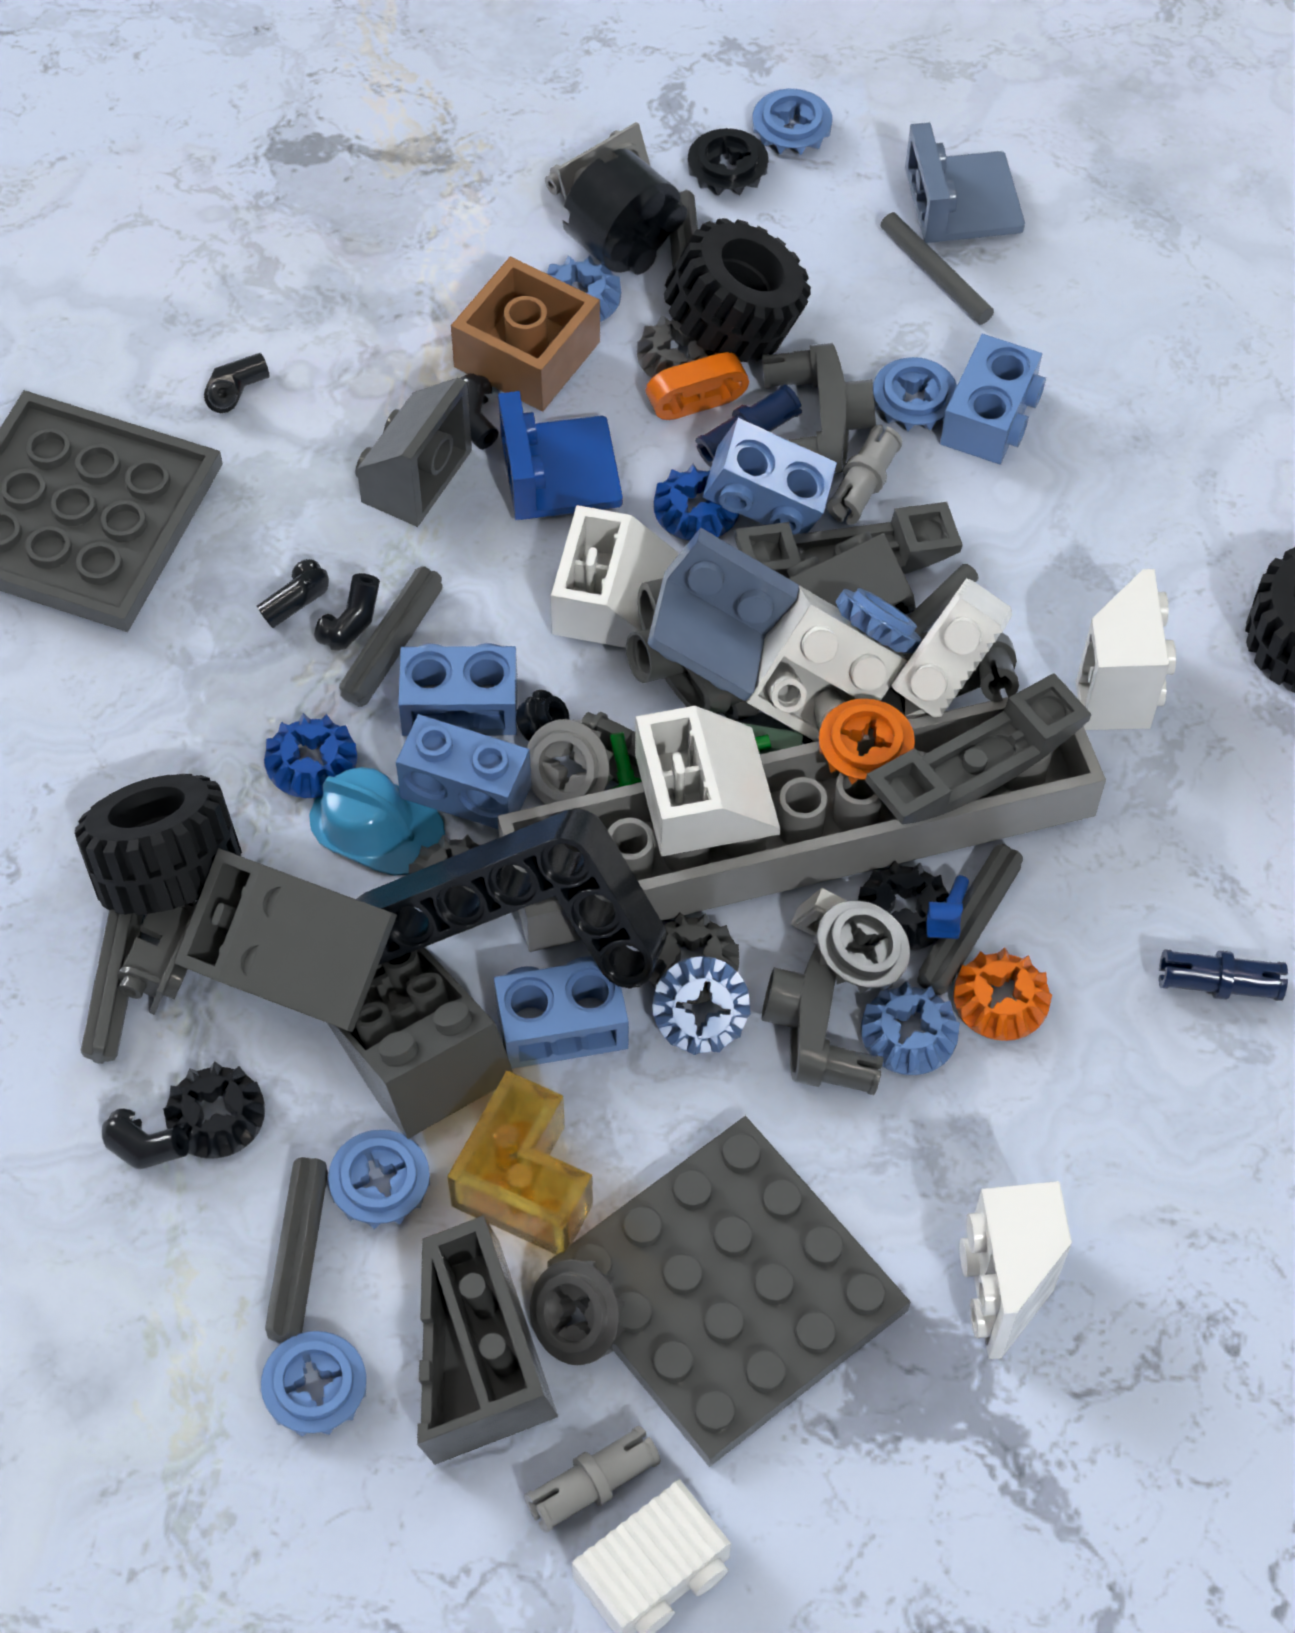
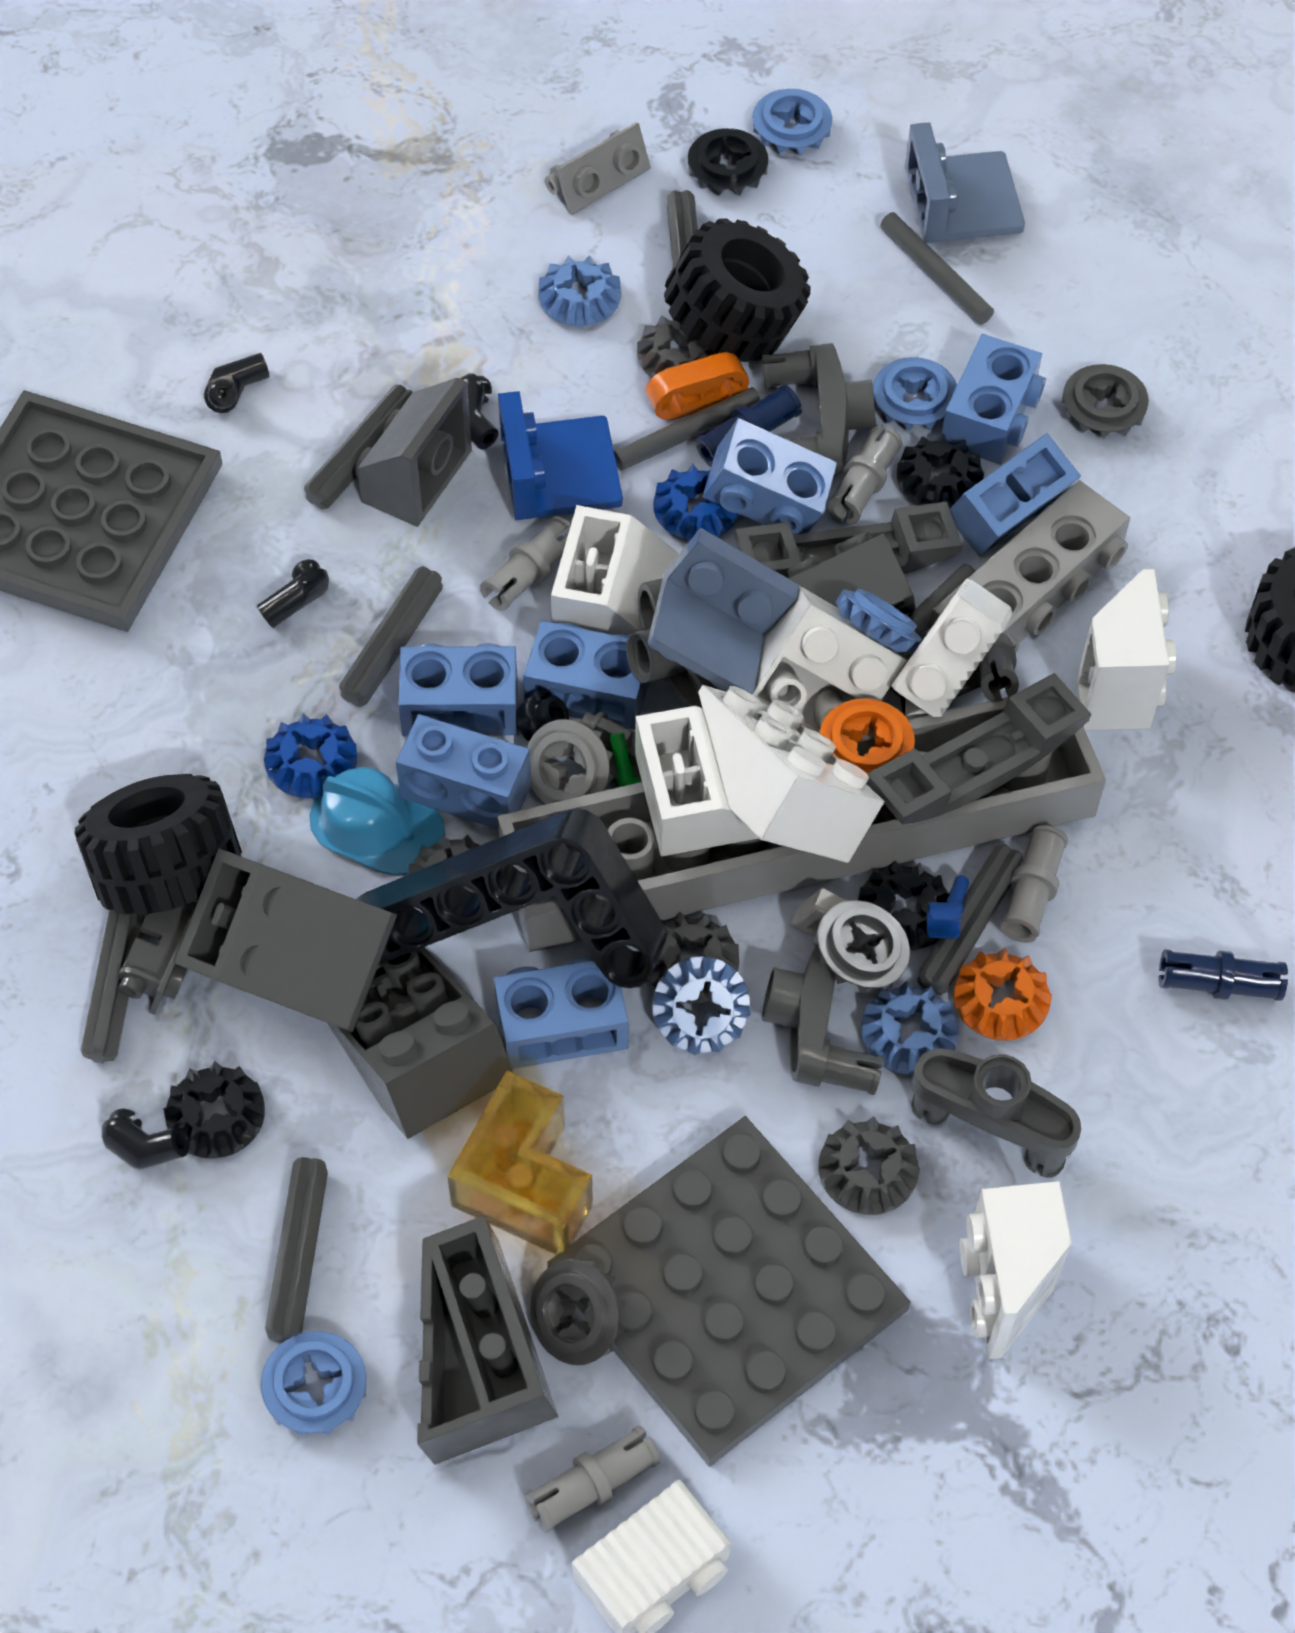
(340, 468): none -> dark grey axle
(355, 619): black arm -> none
(391, 1154): medium blue gear -> none
(526, 332): medium nougat brick -> none
(527, 564): none -> light grey pin
(587, 680): none -> medium blue brick
(623, 212): black brick -> none
(682, 430): none -> dark grey bar
(787, 776): none -> white slope
(858, 1189): none -> dark grey gear
(916, 466): none -> black gear
(1013, 494): none -> medium blue brick
(1034, 883): none -> light grey pin
(1034, 1118): none -> dark grey connector
(1056, 552): none -> light grey brick
(1097, 383): none -> dark grey gear

